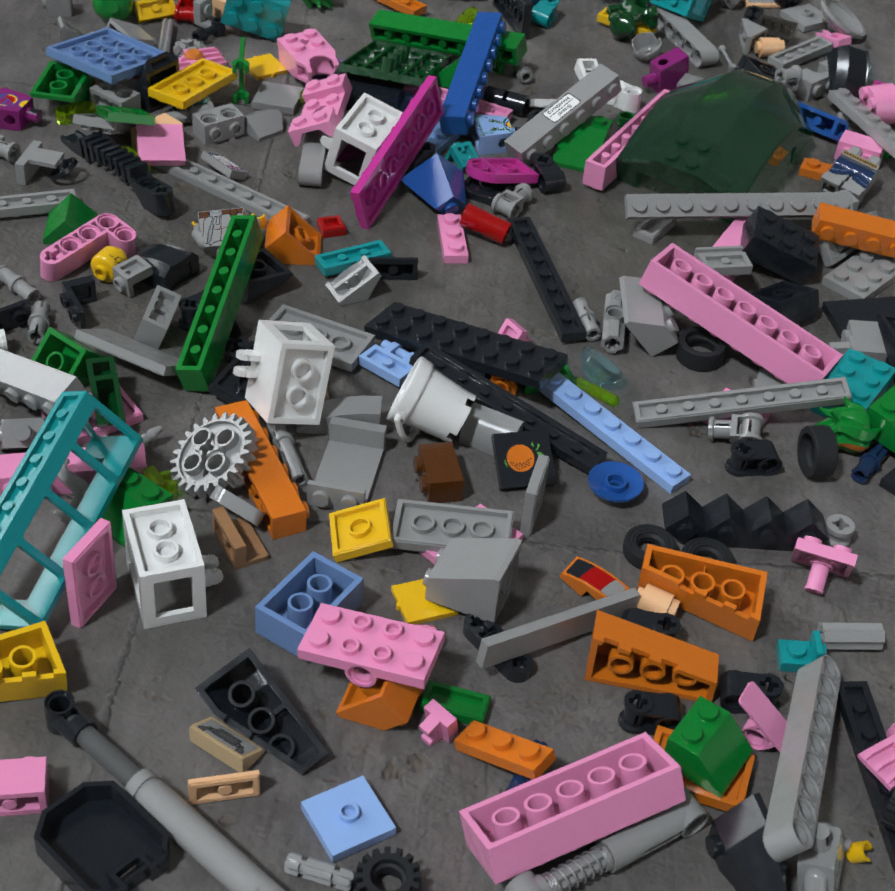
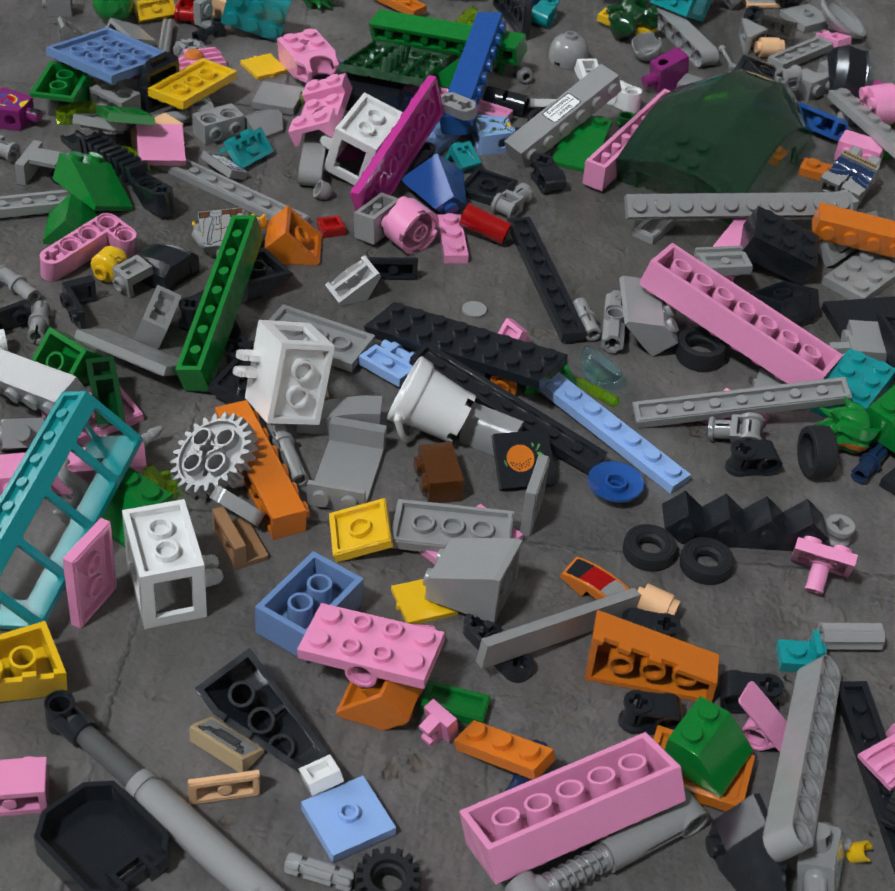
(91, 181): none -> green slope
(243, 66): green flag -> none
(248, 148): none -> teal bracket
(321, 775): none -> white plate
(322, 190): none -> light grey hinge
(339, 260): teal plate -> none
(369, 217): none -> light grey brick
(410, 225): none -> bright pink brick
(459, 106): none -> light grey beam
(474, 309): none -> light grey piece
(501, 170): dark pink tile -> none
(567, 49): none -> light grey cylinder
(708, 588): orange wedge -> none

